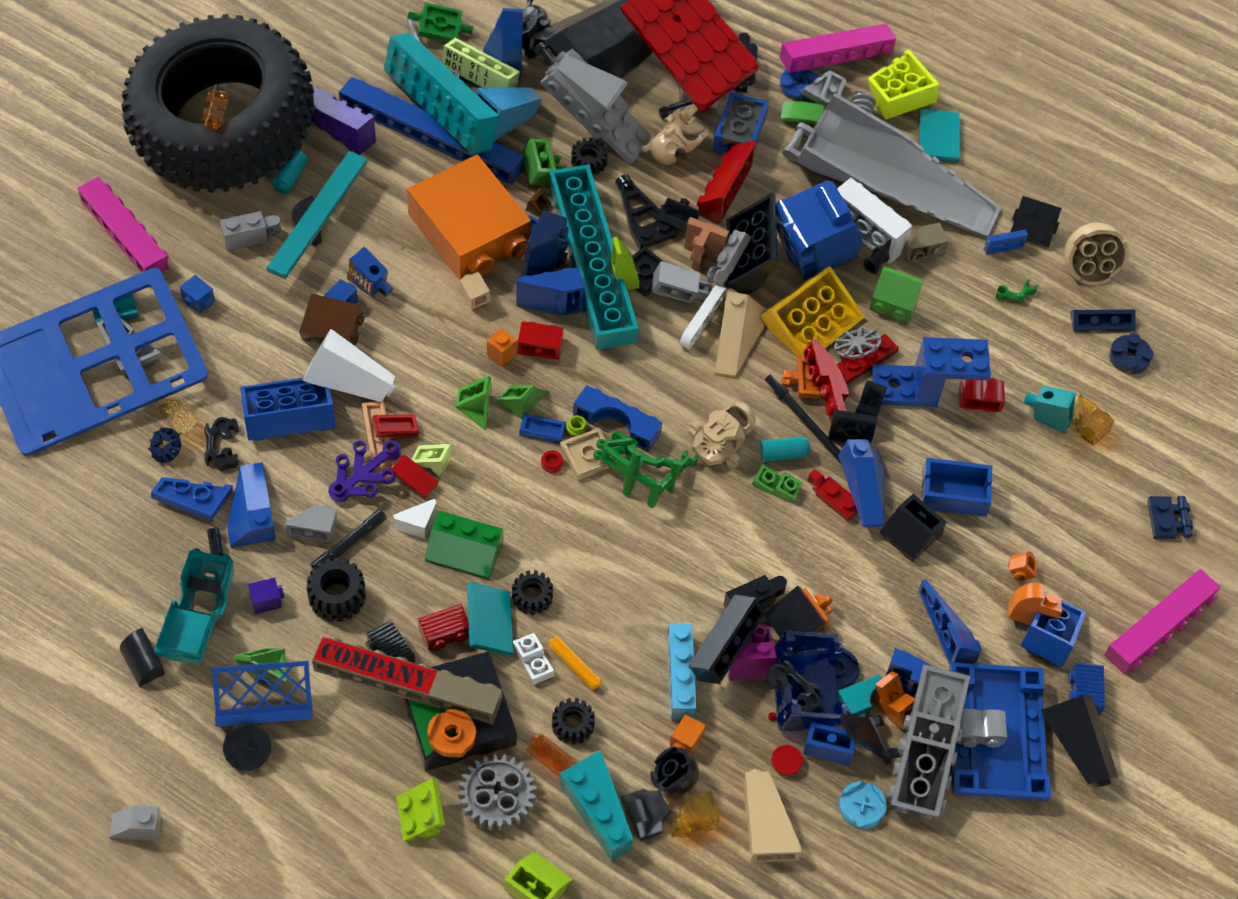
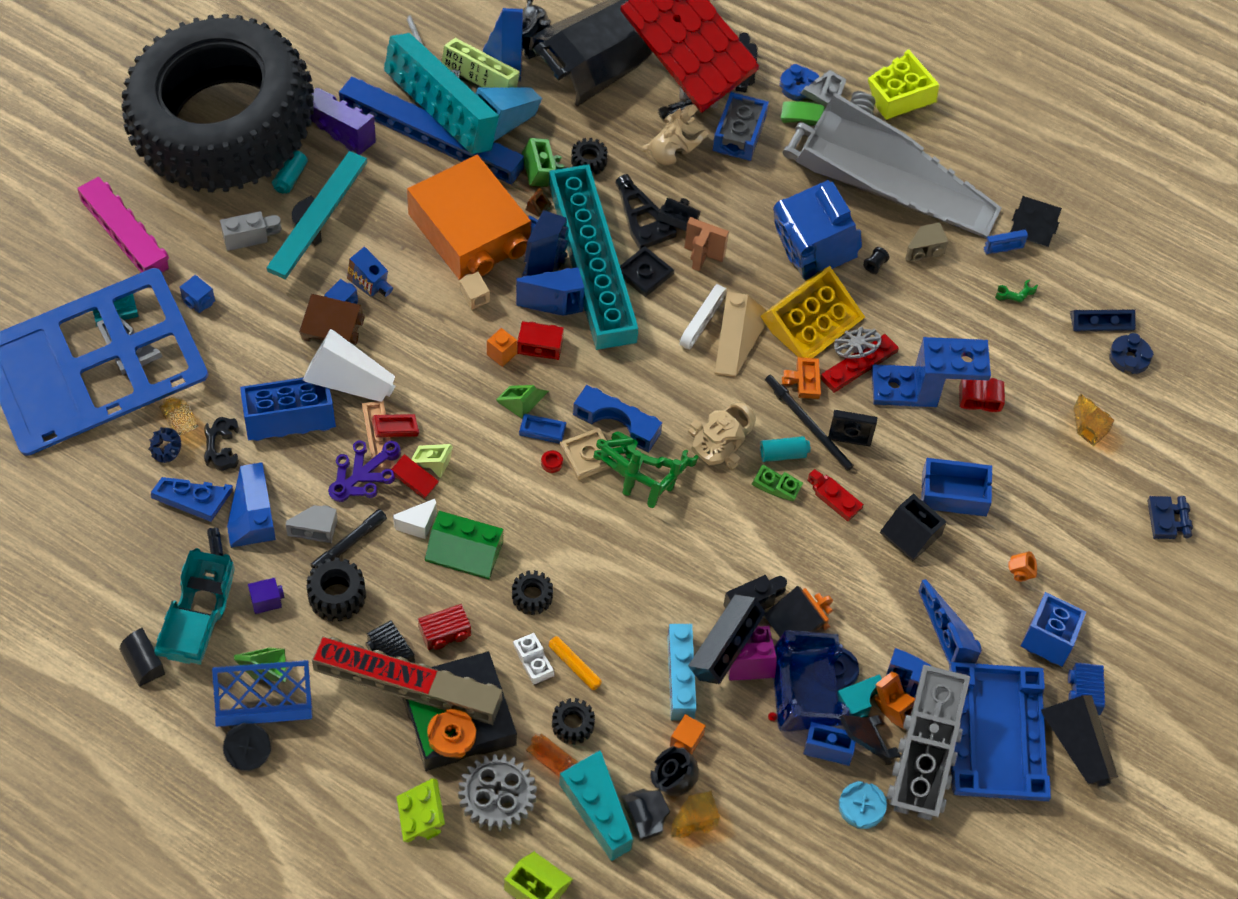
(136, 823): light grey slope -> none
(216, 101): clear orange hinge -> none
(439, 22): green plate -> none
(475, 400): bright green slope -> none
(489, 619): teal tile -> none
(576, 421): lime plate -> none
(596, 103): light grey wedge -> none
(623, 264): lime slope -> none
(679, 283): light grey brick -> none
(726, 182): red slope -> none
(728, 257): light grey hinge -> none
(762, 250): black slope -> none
(768, 825): tan slope -> none
(778, 675): black helmet -> none
(787, 760): red piece -> none
(826, 374): red slope -> none
(837, 48): dark pink brick -> none
(865, 480): blue wedge -> none
(871, 399): black brick -> none
(877, 221): white brick -> none
(896, 294): bright green slope -> none
(940, 134): teal tile -> none
(983, 727): light grey brick -> none
(1032, 599): orange brick -> none
(1053, 407): teal torso -> none
(1096, 244): tan cylinder -> none
(1162, 621): dark pink brick -> none

